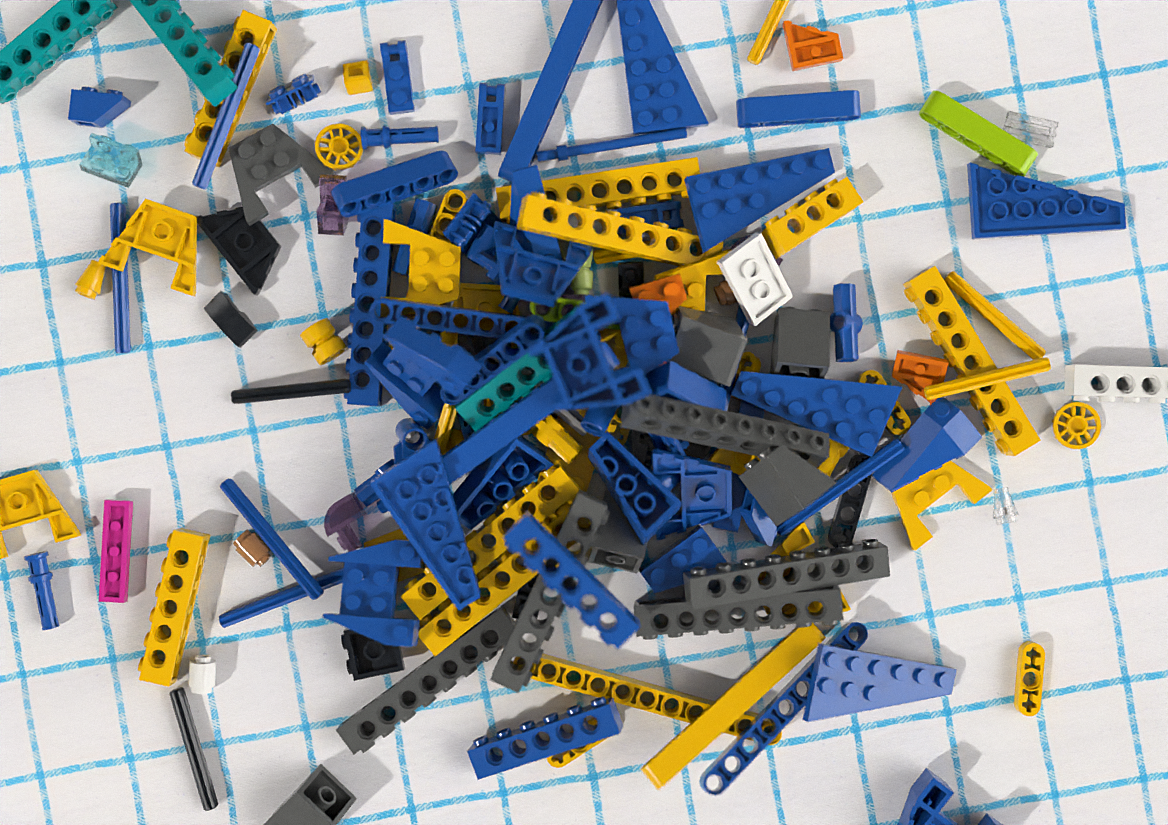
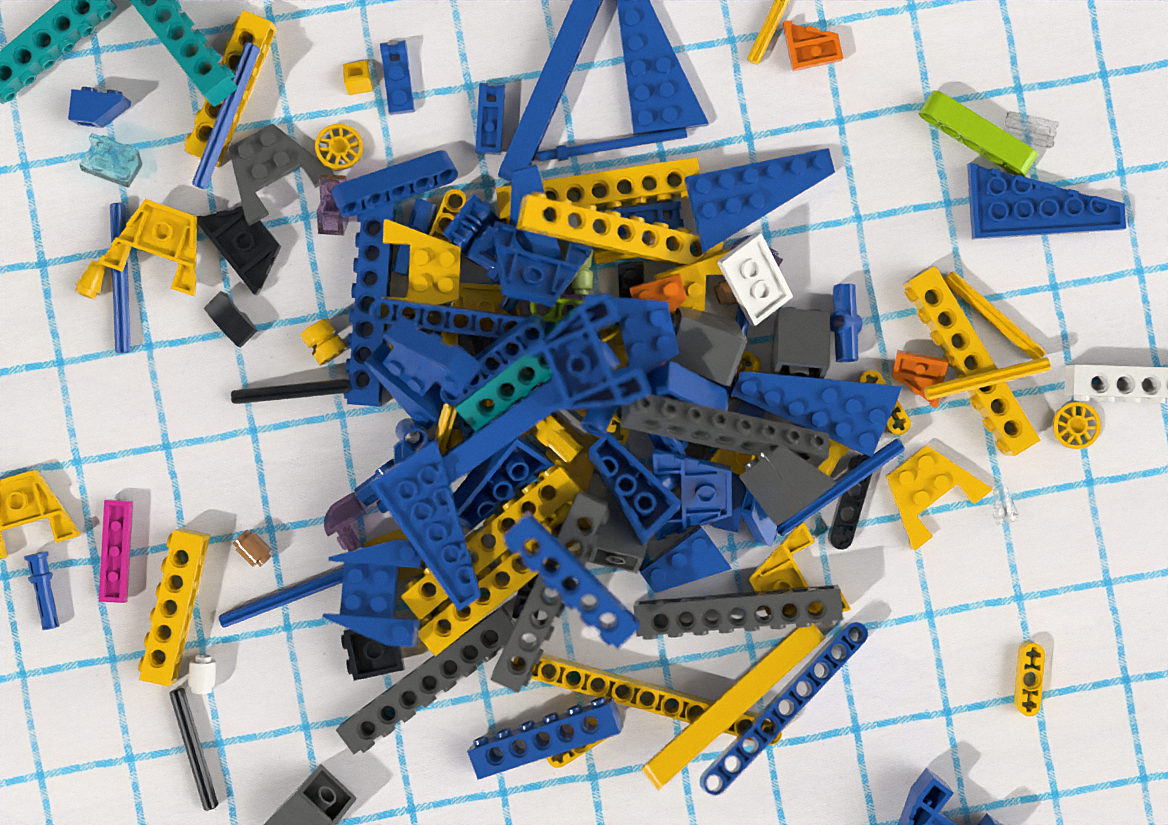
(271, 539): blue axle -> none
(280, 93): blue hinge -> none
(386, 136): blue pin -> none
(640, 450): black slope -> none
(798, 109): blue beam -> none
(843, 199): yellow brick -> none
(861, 681): wing -> none
(873, 566): dark grey brick -> none
(932, 441): blue wedge -> none

